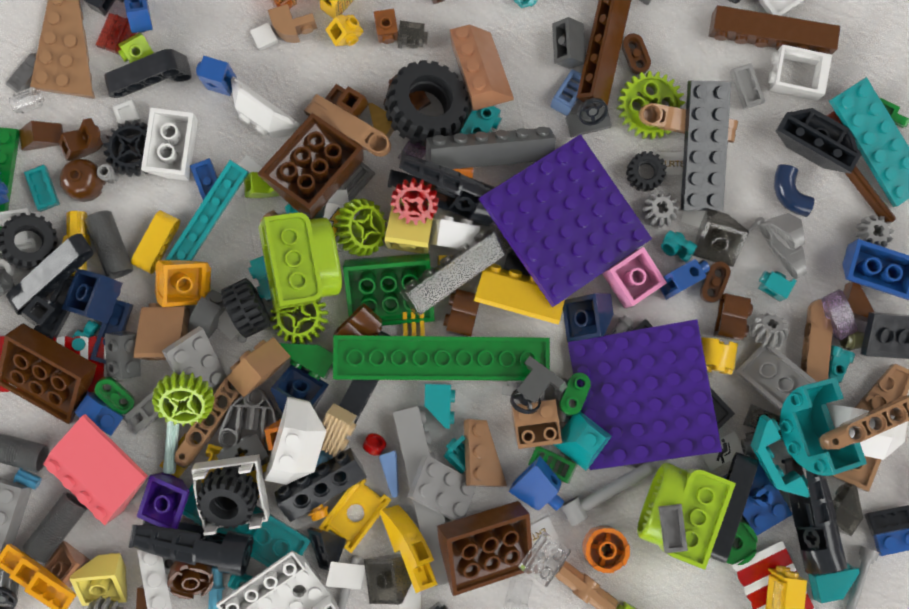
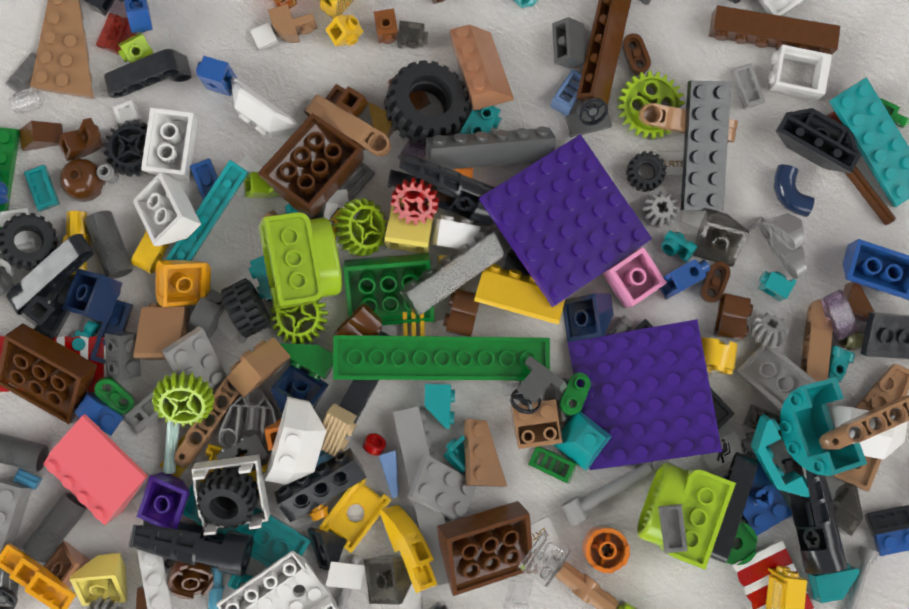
(166, 211): none -> white slope
(538, 486): blue torso -> none
(876, 224): light grey gear -> none

